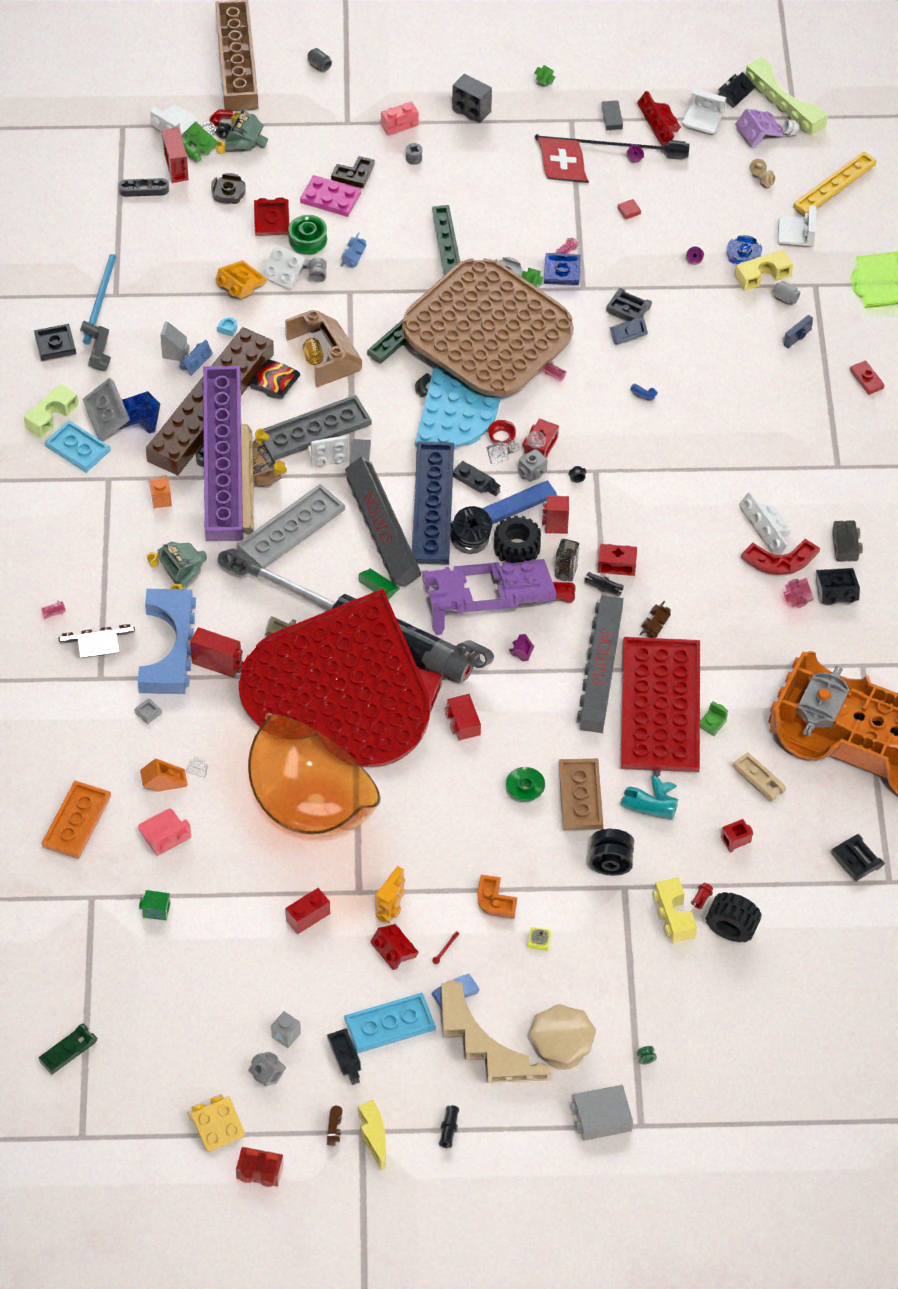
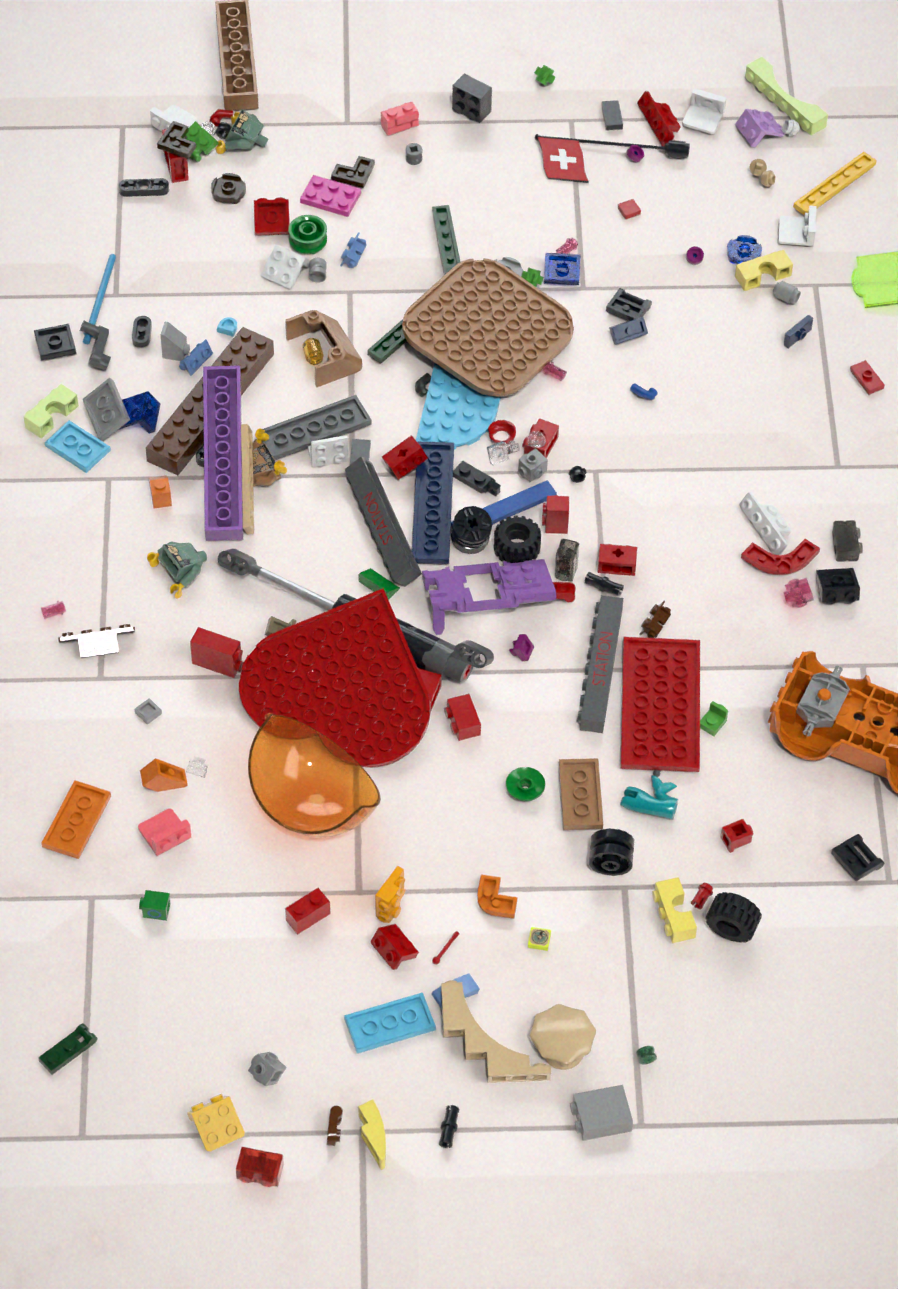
(141, 331): none -> black plate
(170, 673): medium blue arch -> none
(173, 141): none -> plate
(239, 279): light orange plate -> none
(274, 378): slope -> none
(285, 1029): light grey brick -> none
(291, 526): light grey plate -> none
(319, 59): dark grey brick -> none
(345, 1054): black hinge -> none
(404, 457): none -> red brick
(737, 89): black bracket -> none
(759, 776): tan plate -> none

